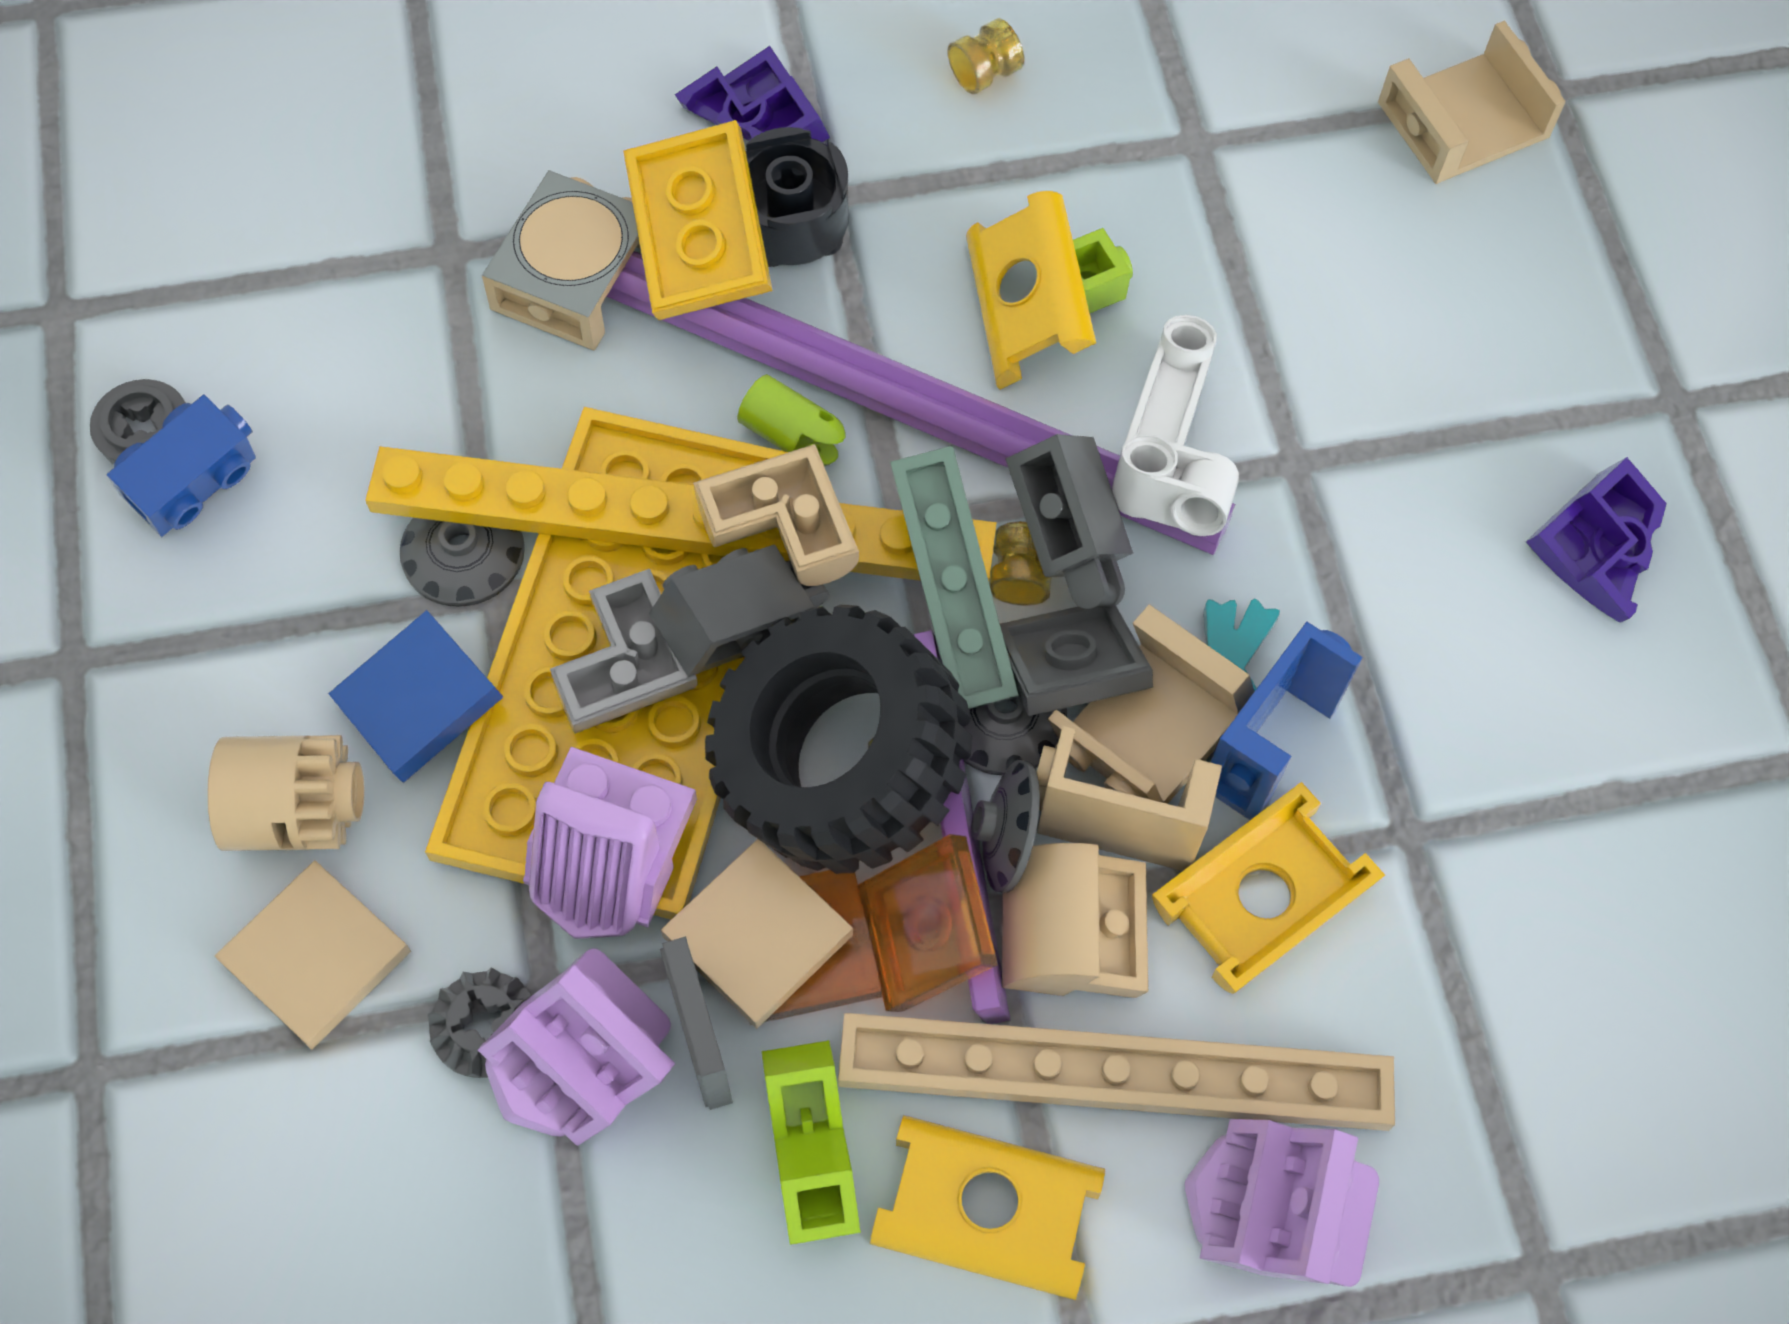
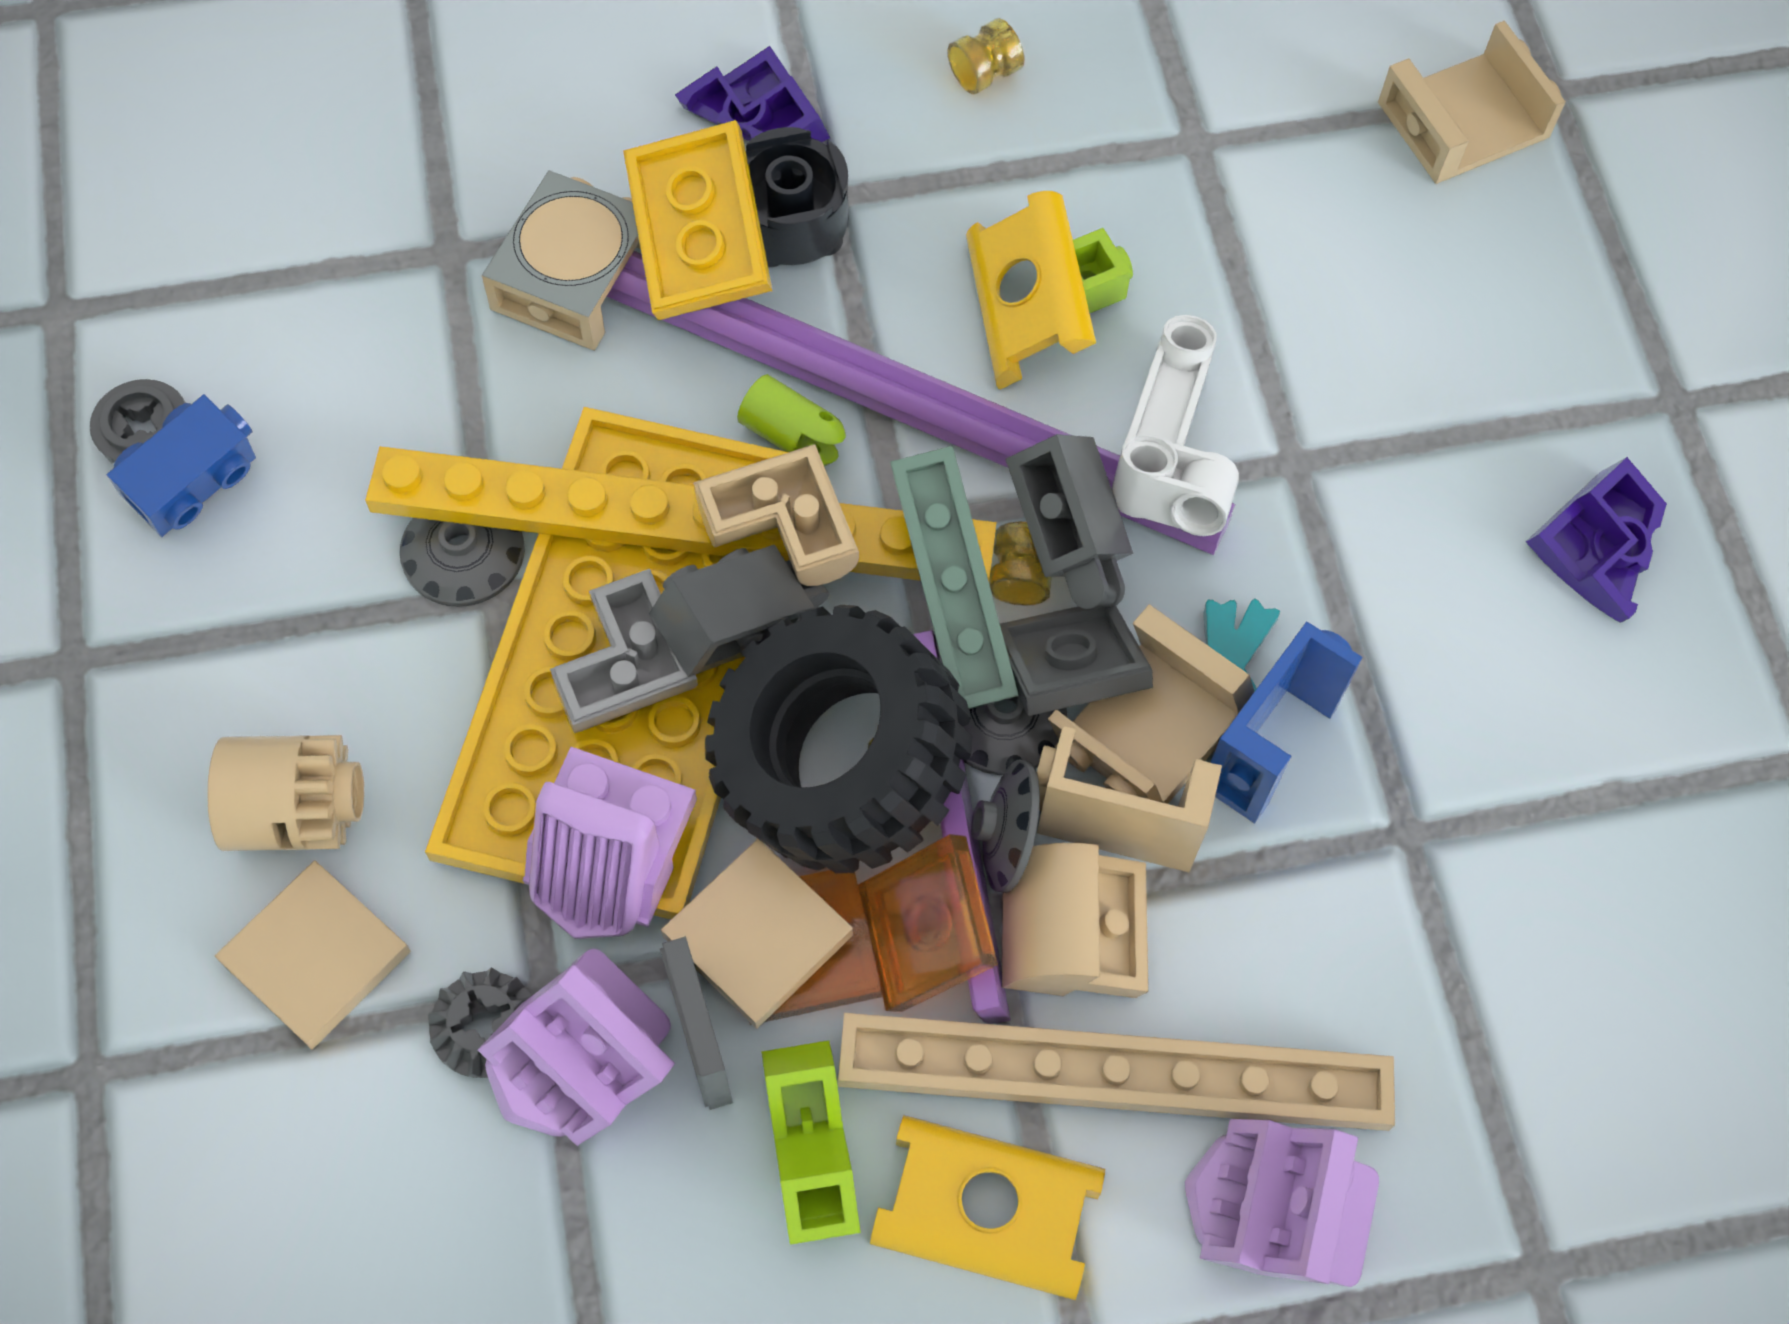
(415, 696): blue tile -> none
(1275, 841): yellow piece -> none

